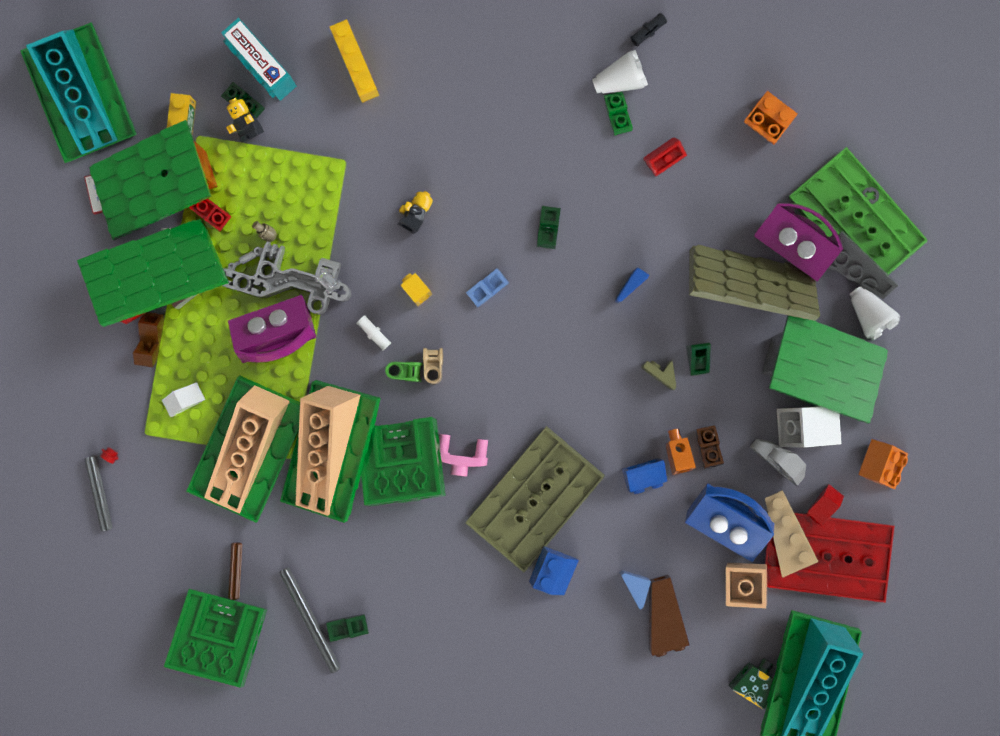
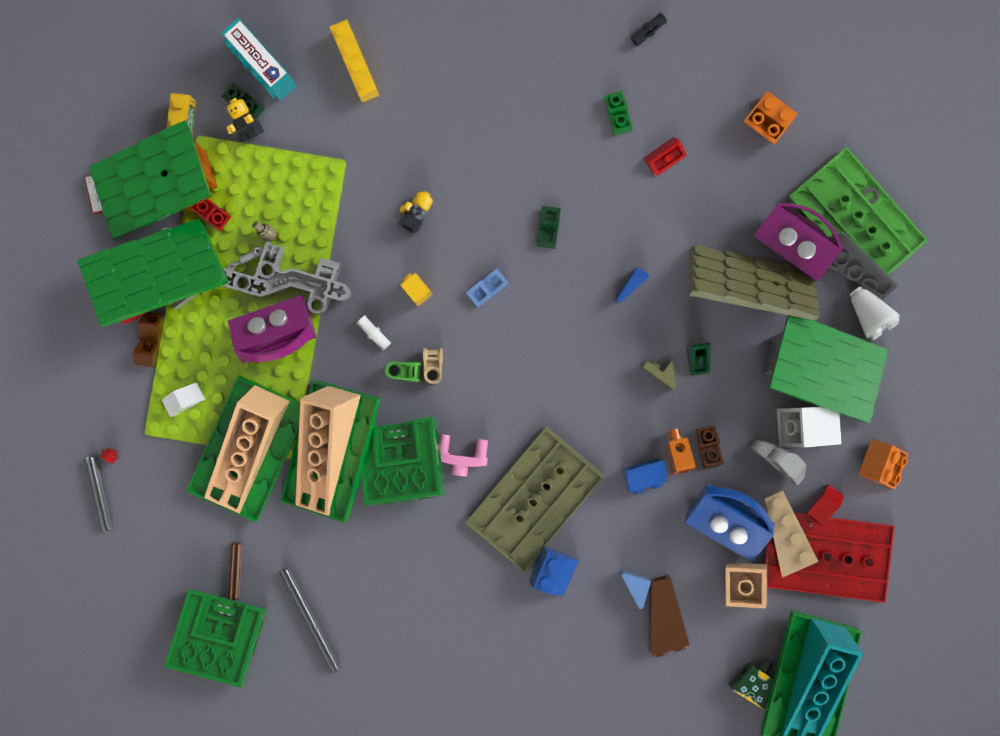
(78, 91): piece -> none
(327, 280): clear bush -> none
(347, 627): dark green slope -> none
(621, 75): white cone -> none

